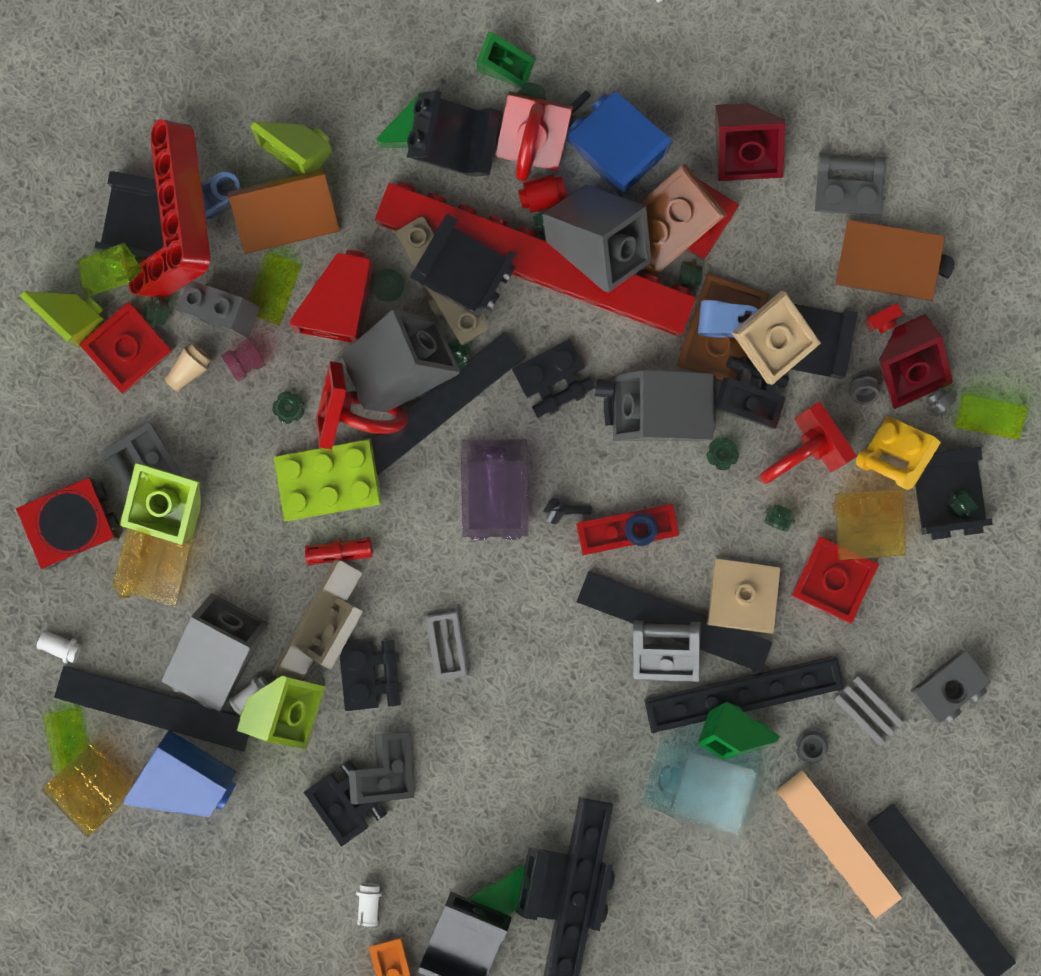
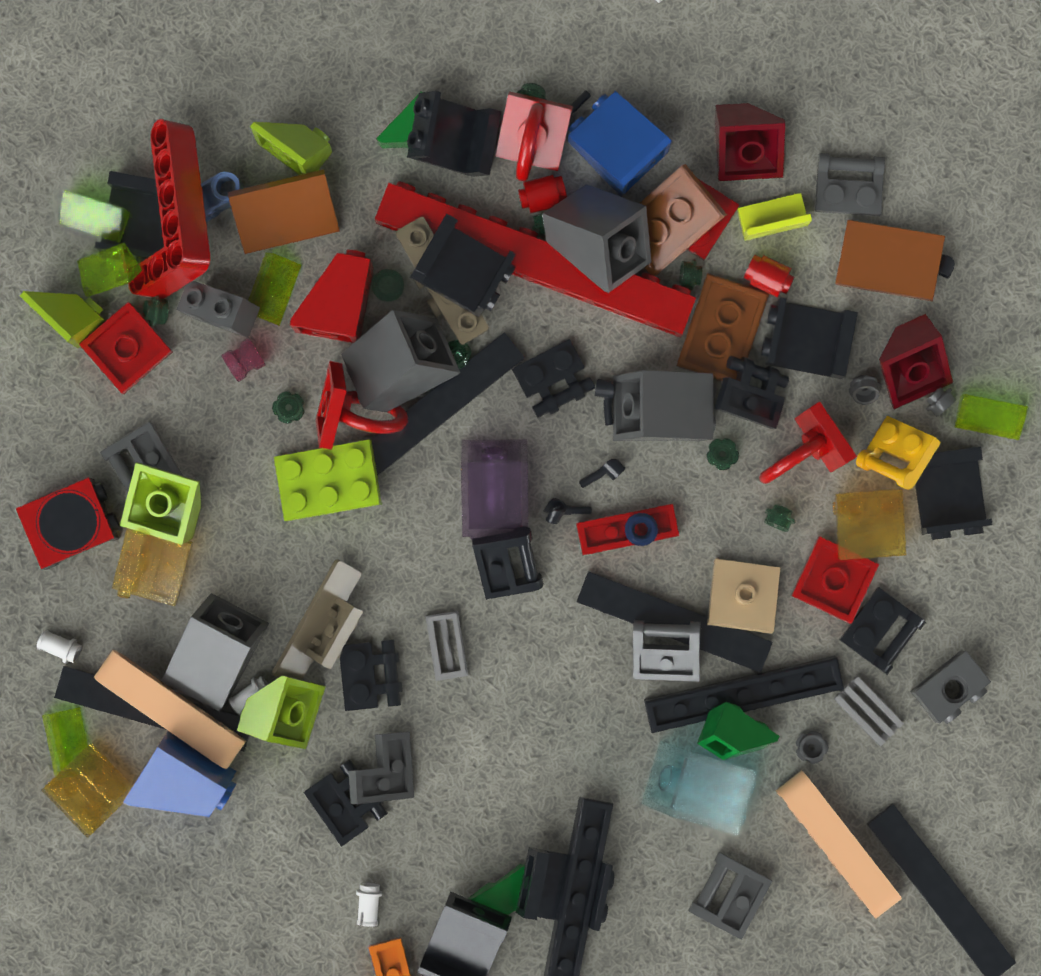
(93, 216): none -> clear neon green slope
(169, 709): none -> light nougat beam
(188, 366): tan cone -> none
(338, 550): red pin -> none
(496, 564): none -> black plate
(504, 61): green slope -> none
(612, 468): none -> black hand
(721, 318): medium blue piece -> none
(740, 901): none -> dark grey plate
(769, 275): none -> red brick
(773, 216): none -> neon yellow panel
(776, 337): tan plate -> none
(872, 625): none -> black plate
(884, 319): red plate -> none
(962, 504): clear green plate -> none

